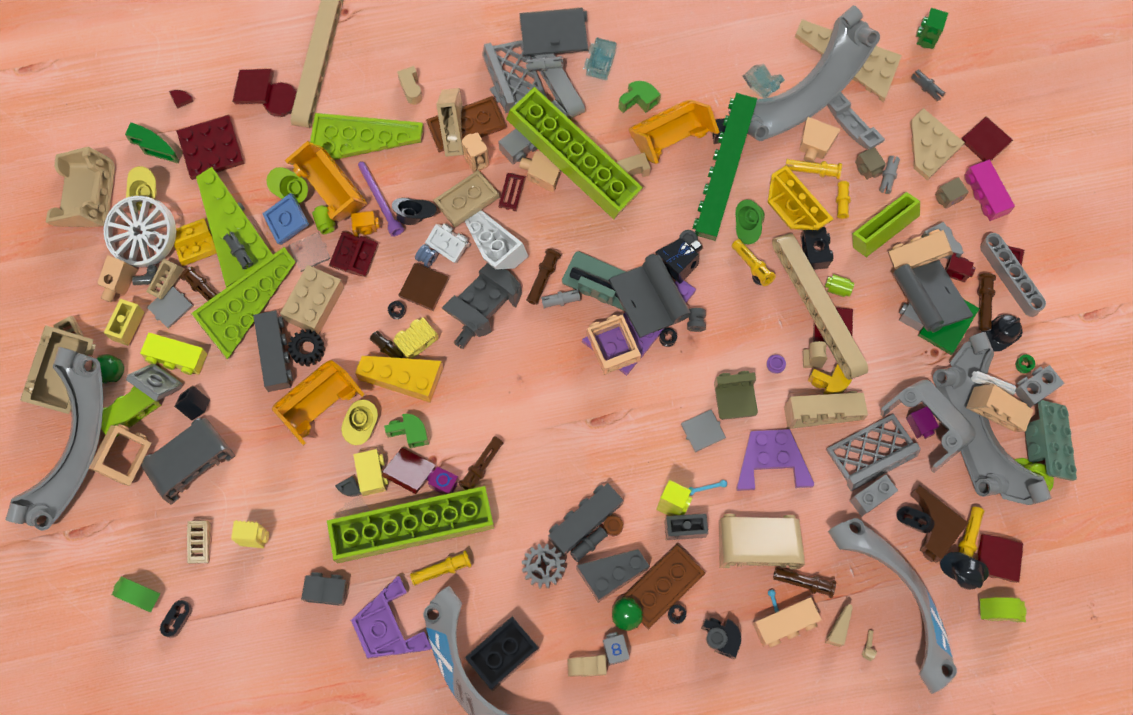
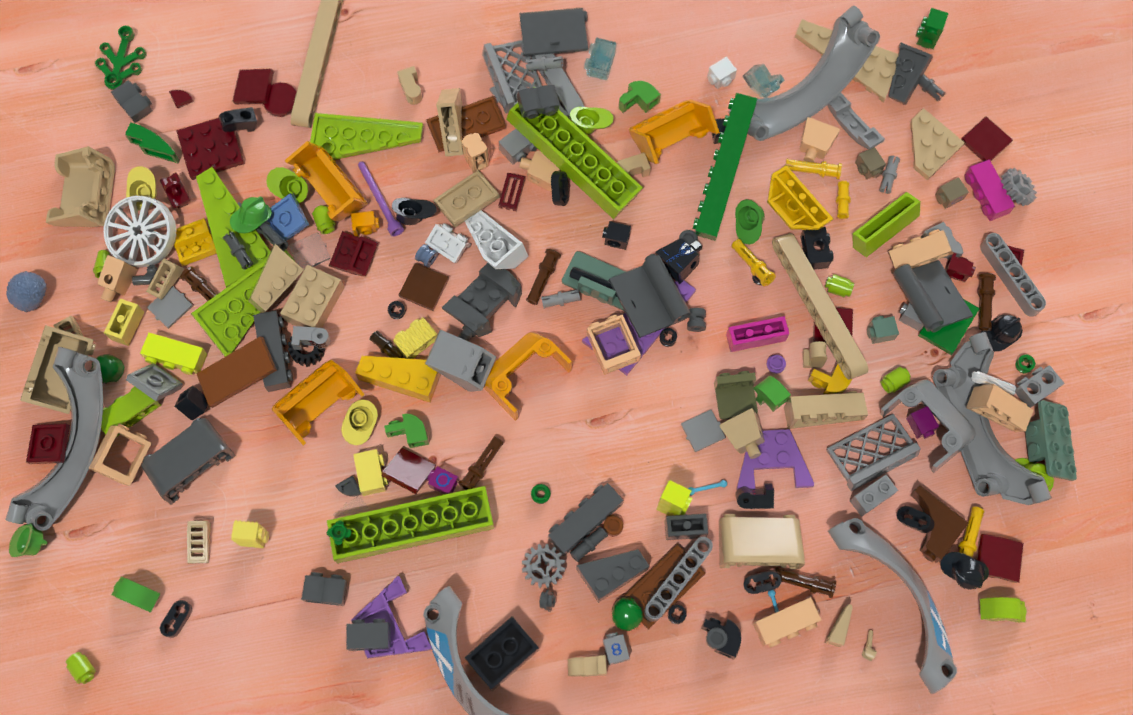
(26, 291): none -> sand blue hair
(26, 541): none -> bright green piece
(48, 443): none -> dark red tile
(80, 668): none -> lime brick
(99, 263): none -> lime cone
(120, 60): none -> green plant
(132, 101): none -> dark grey brick
(175, 191): none -> dark red hips
(236, 372): none -> dark orange tile
(238, 120): none -> black leg
(250, 215): none -> bright green piece
(272, 236): none -> dark grey pin
(274, 279): none -> tan wedge
(309, 336): none -> light grey leg
(339, 526): none -> green plate
(368, 636): none -> dark grey brick
(450, 565): yellow pin -> none
(460, 361): none -> light grey slope
(498, 383): none -> light orange windscreen
(538, 101): none -> dark grey brick
(540, 487): none -> green plate
(547, 600): none -> dark grey plate
(559, 188): none -> black beam
(590, 119): none -> lime piece
(616, 235): none -> black brick
(683, 570): none -> light grey beam
(721, 73): none -> white brick
(745, 433): none -> tan torso
(756, 498): none -> black leg
(757, 334): none -> dark pink brick
(762, 576): none -> black beam
(772, 393): none -> bright green brick
(882, 329): none -> sand green brick
(895, 380): none -> lime brick
(909, 70): none -> dark grey wing
(1018, 187): none -> light grey gear

